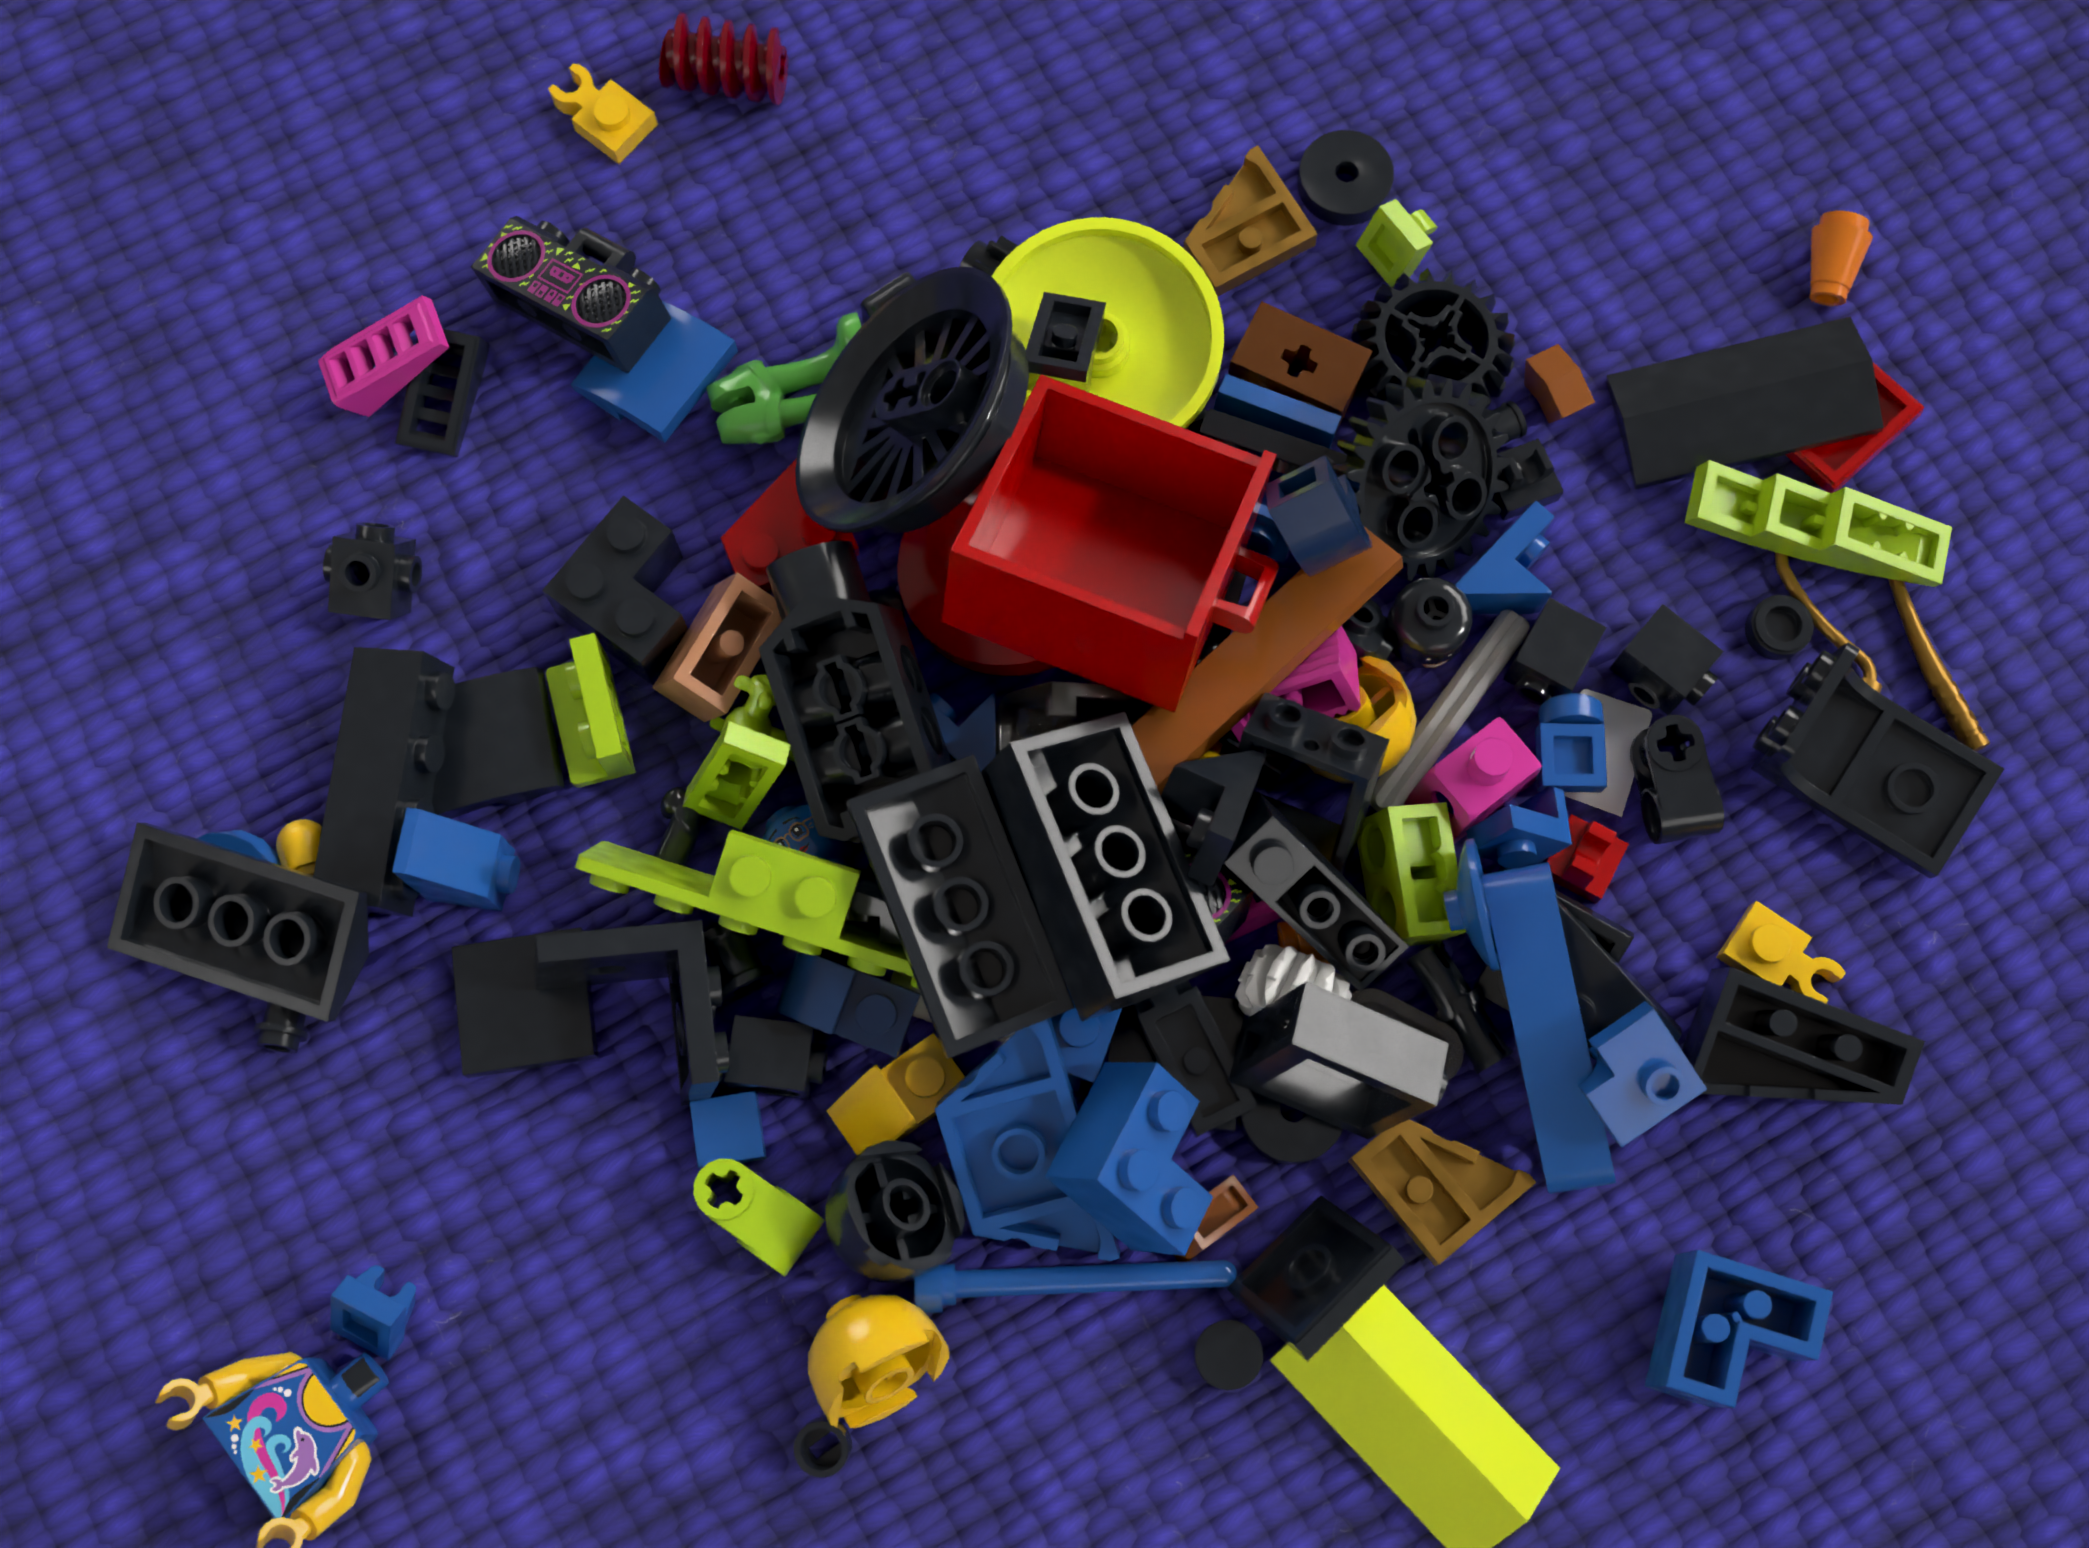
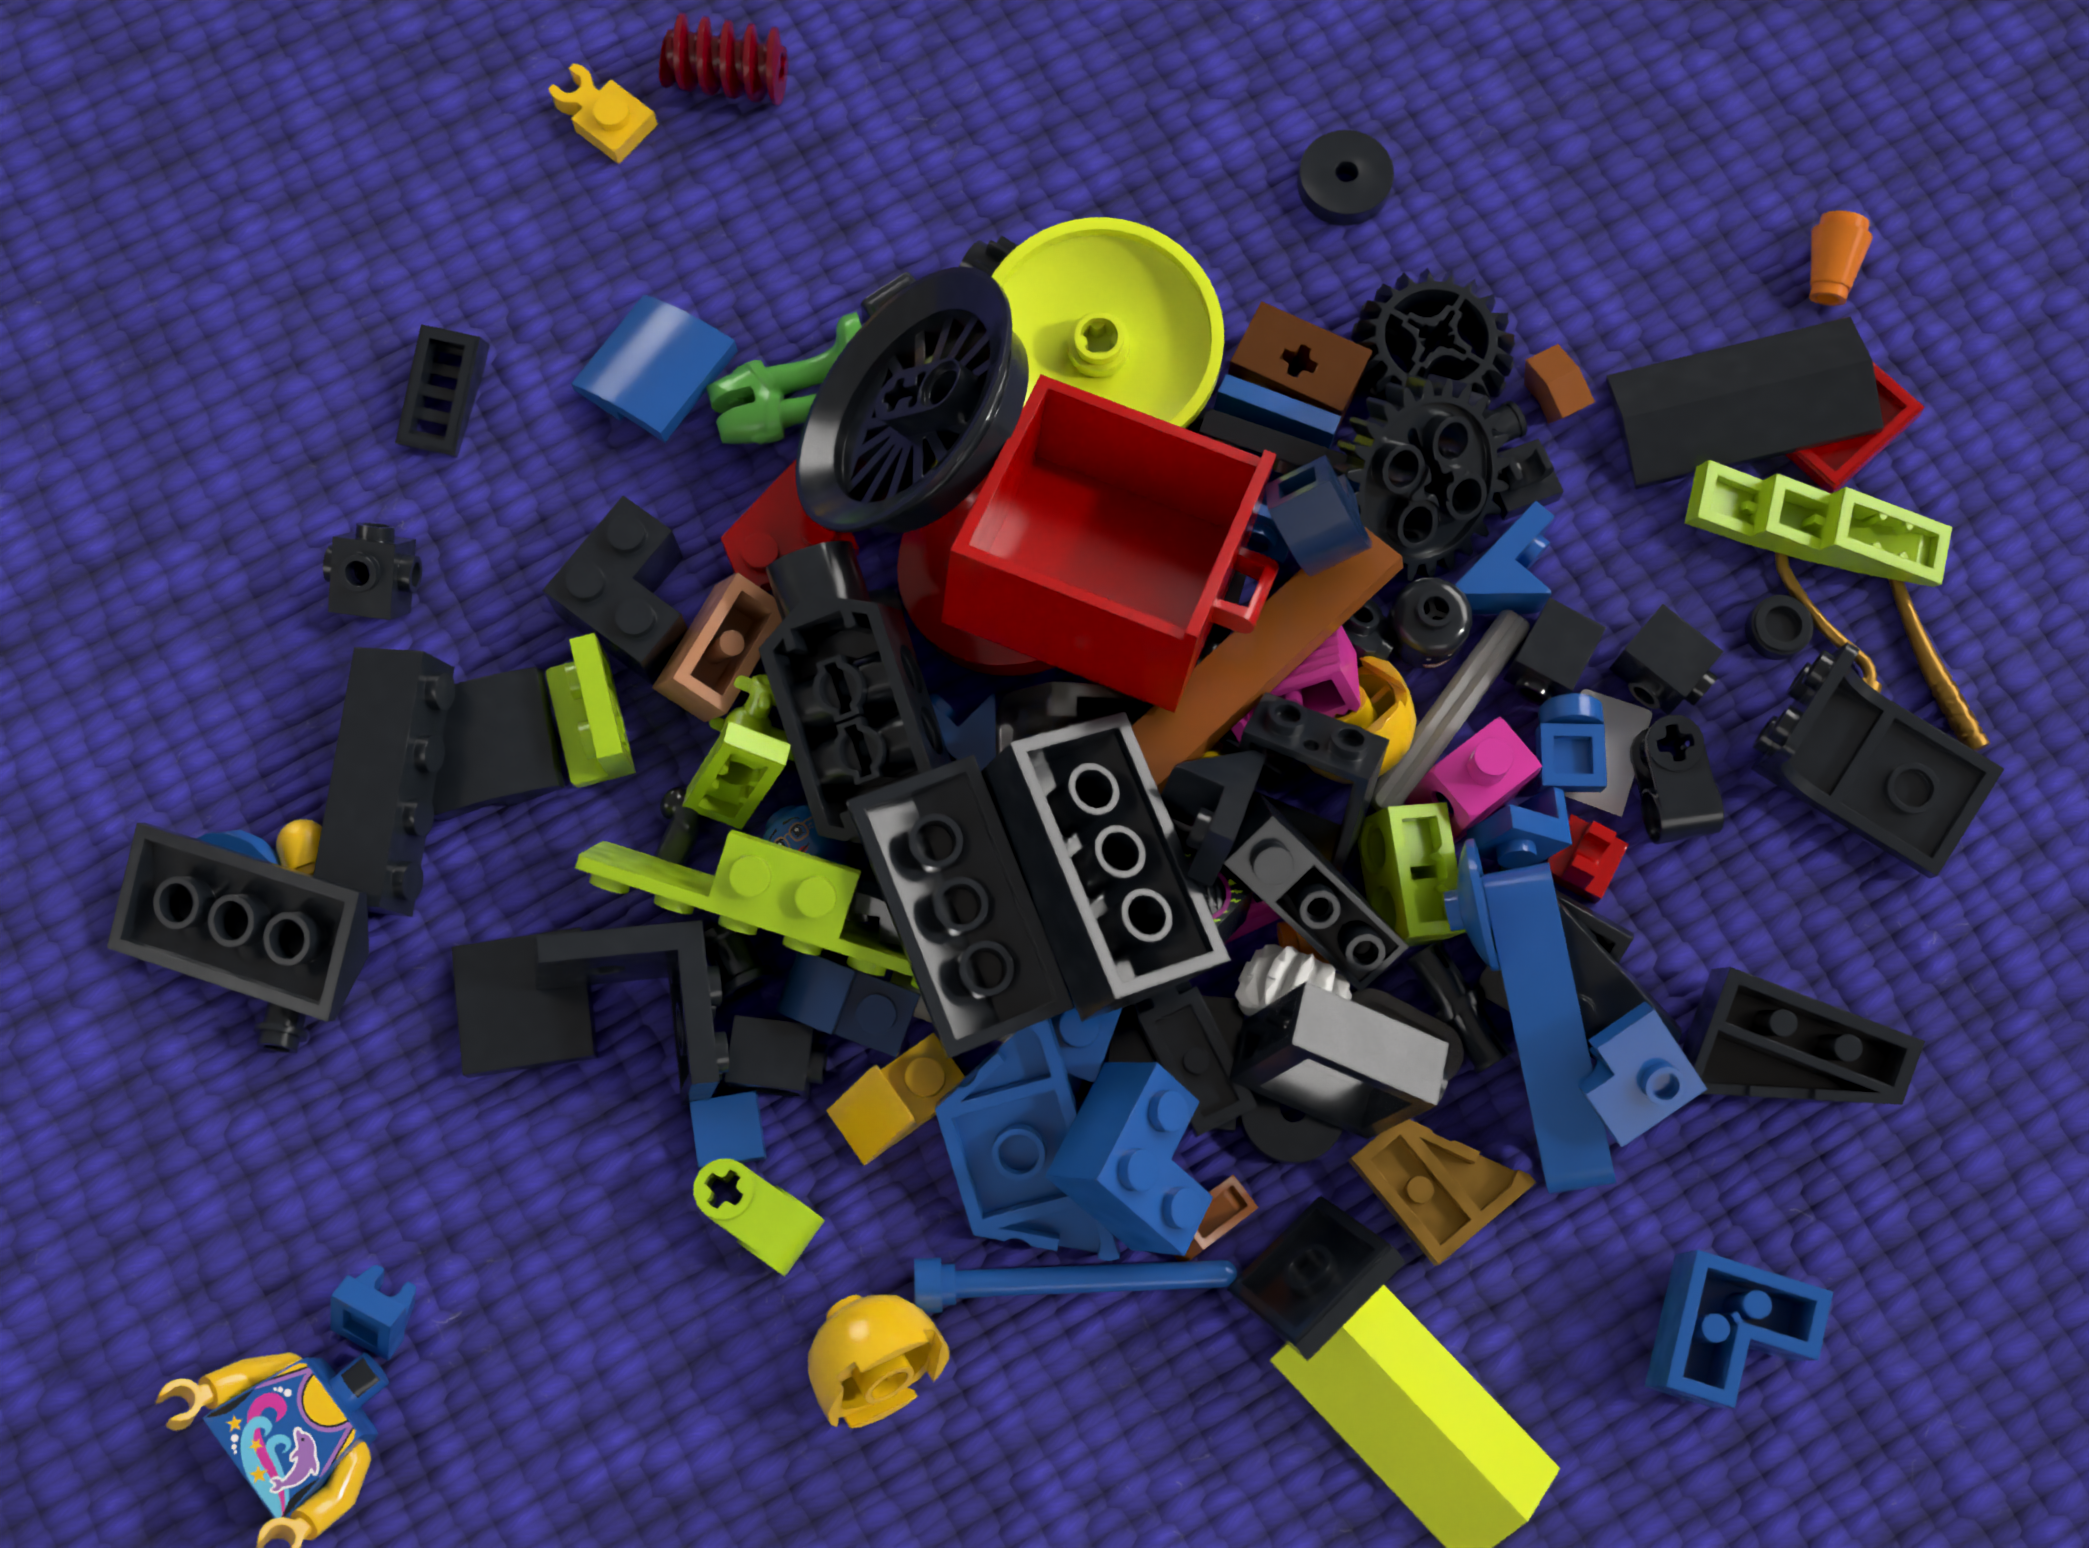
(349, 365): dark pink slope -> none
(455, 861): blue slope -> none
(554, 284): black piece -> none
(835, 1455): black hinge -> none
(893, 1213): black cylinder -> none
(1065, 340): black slope -> none
(1228, 1355): black tile -> none
(1249, 227): pearl gold wing -> none
(1396, 240): lime tile -> none
(1773, 951): yellow plate -> none

